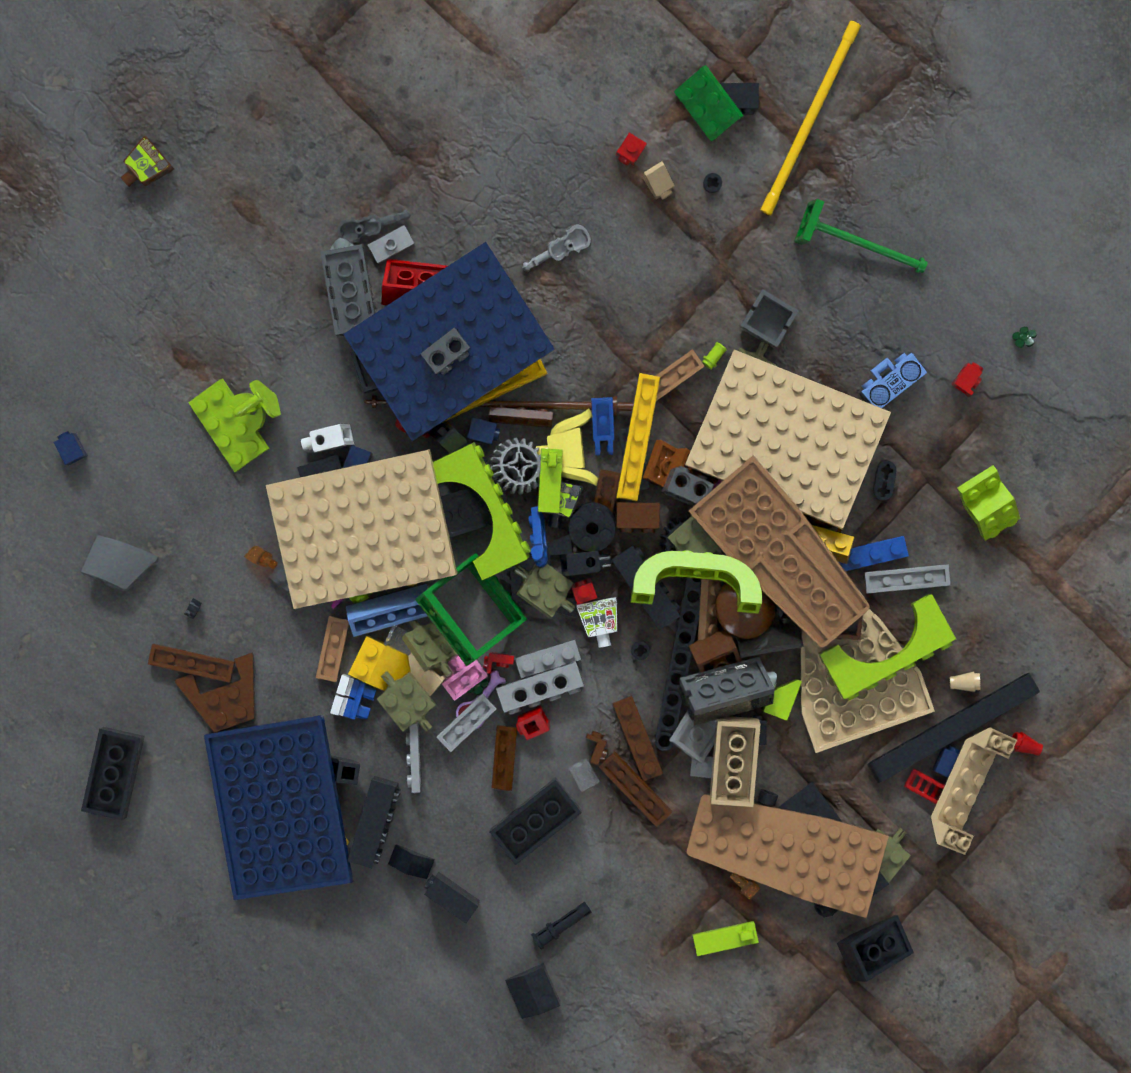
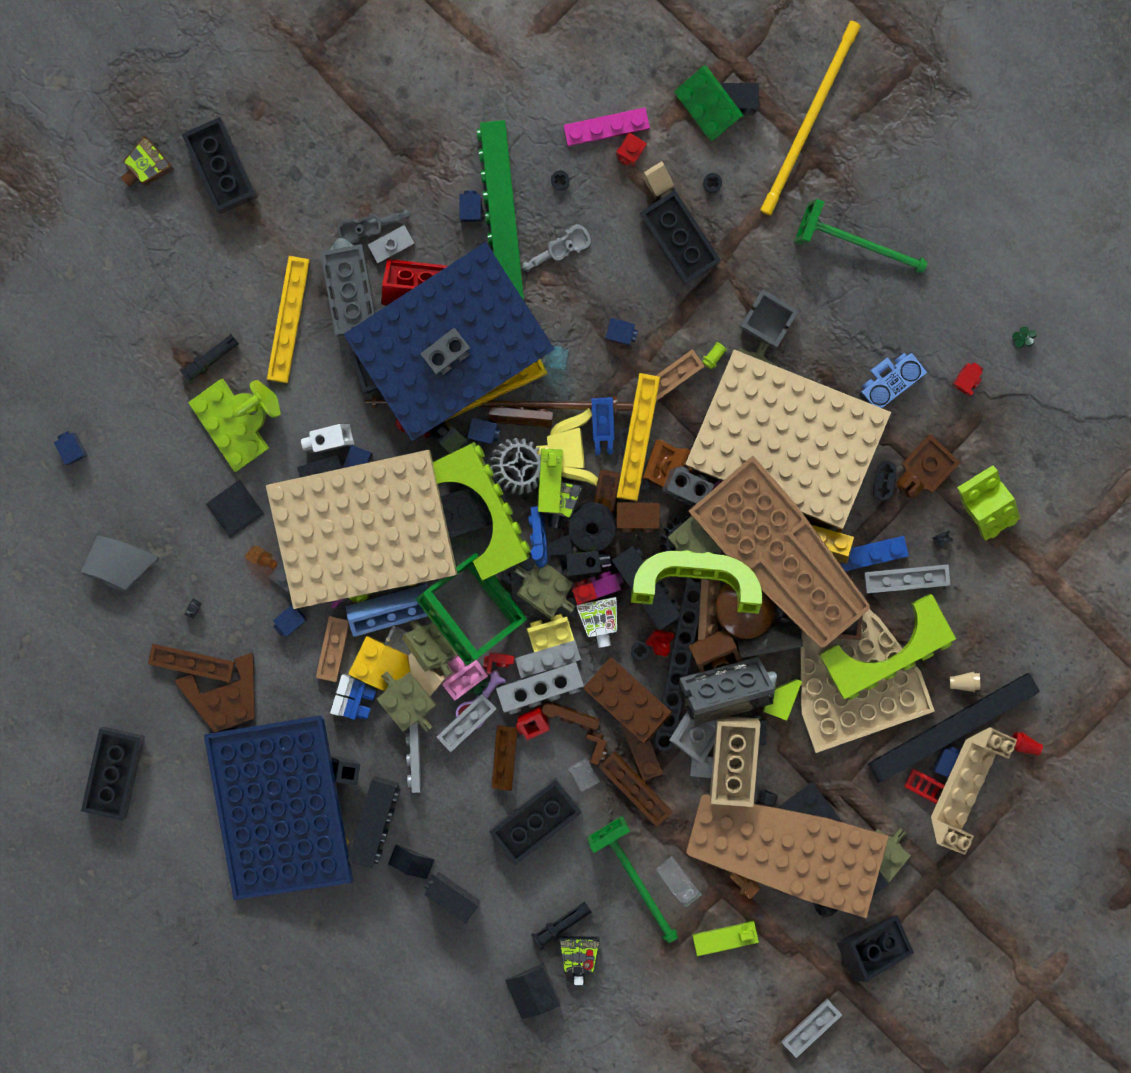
(201, 364): none -> black pin
(219, 165): none -> black brick
(235, 508): none -> black piece
(288, 319): none -> yellow tile
(289, 621): none -> dark blue brick
(470, 206): none -> dark blue brick
(500, 198): none -> green brick
(550, 633): none -> light yellow bracket
(557, 359): none -> clear light blue brick
(560, 187): none -> black bush
(570, 715): none -> reddish brown hinge
(579, 956): none -> torso
(606, 126): none -> dark pink plate
(607, 583): none -> magenta brick
(608, 836): none -> green tile
(621, 332): none -> dark blue brick
(627, 700): none -> reddish brown plate
(660, 641): none -> red brick
(678, 882): none -> clear slope
(679, 238): none -> black brick
(811, 1028): none -> light grey plate
(926, 467): none -> reddish brown plate
(942, 538): none -> black bush

